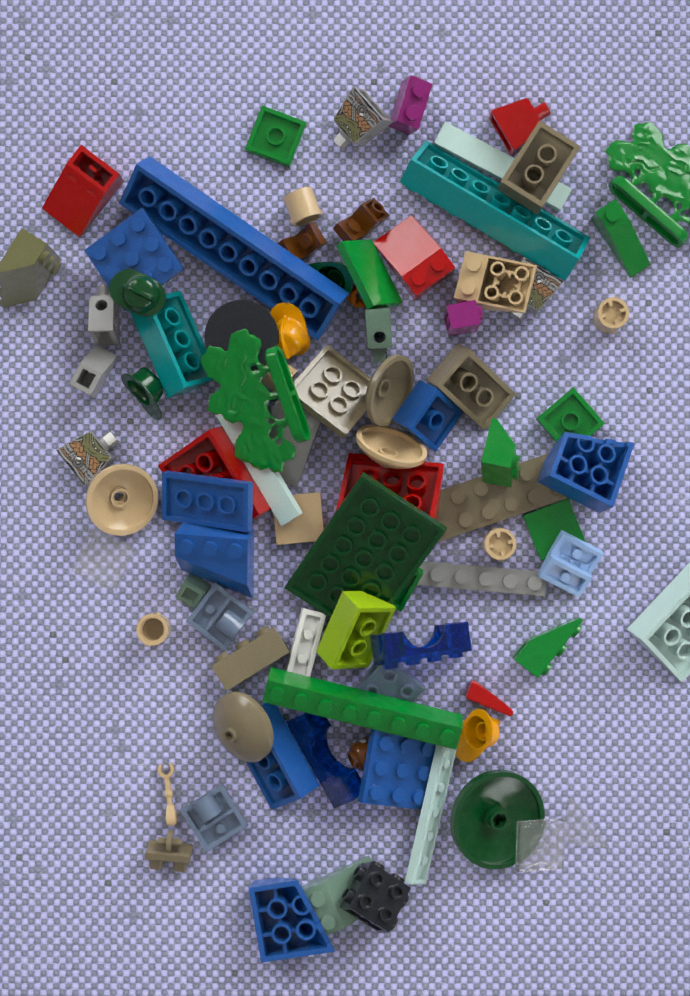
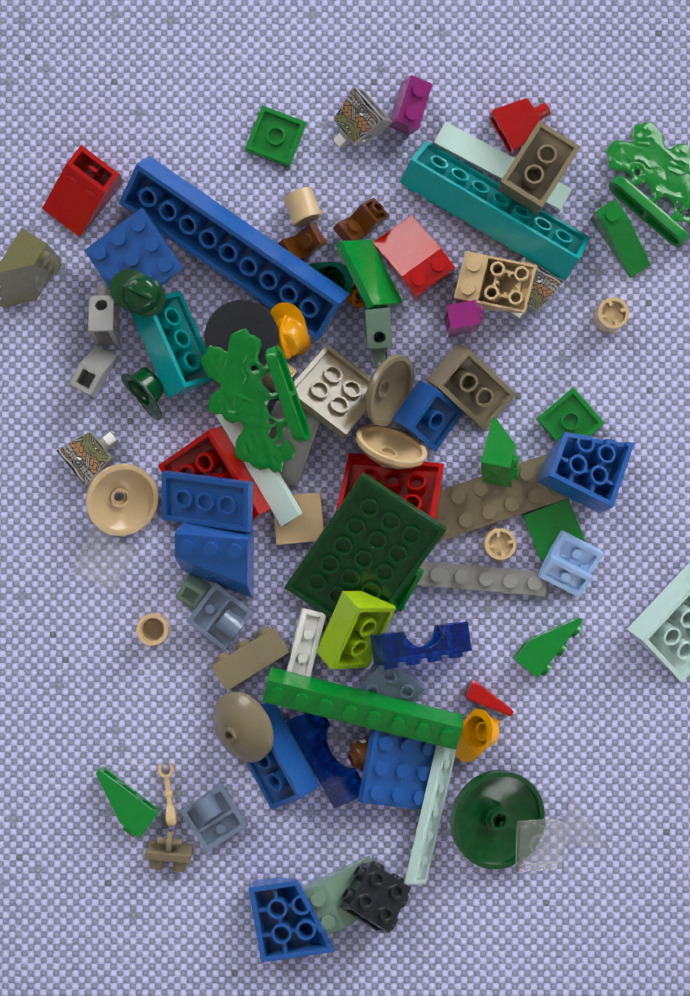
(129, 806): none -> green slope

